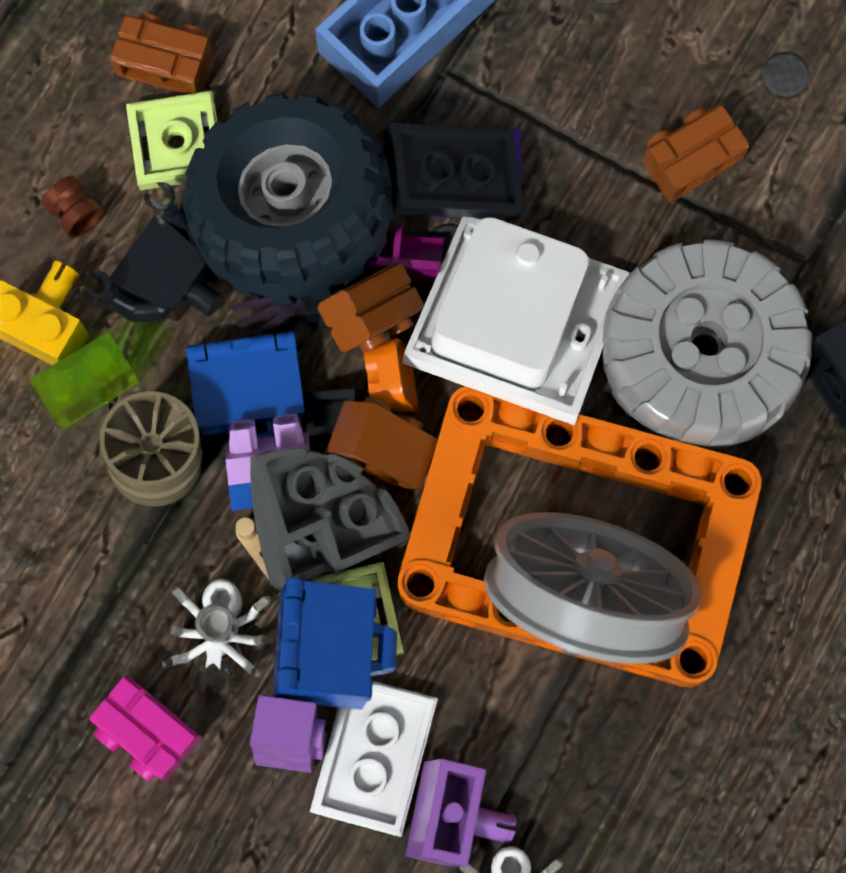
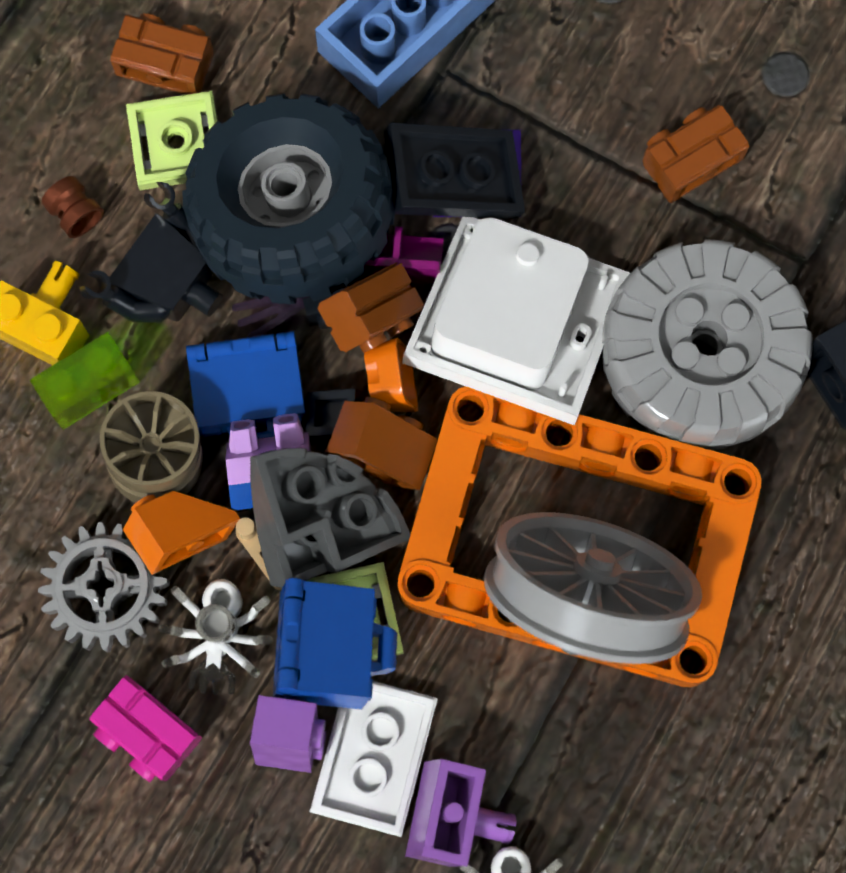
(83, 587): none -> light grey gear
(176, 528): none -> orange slope

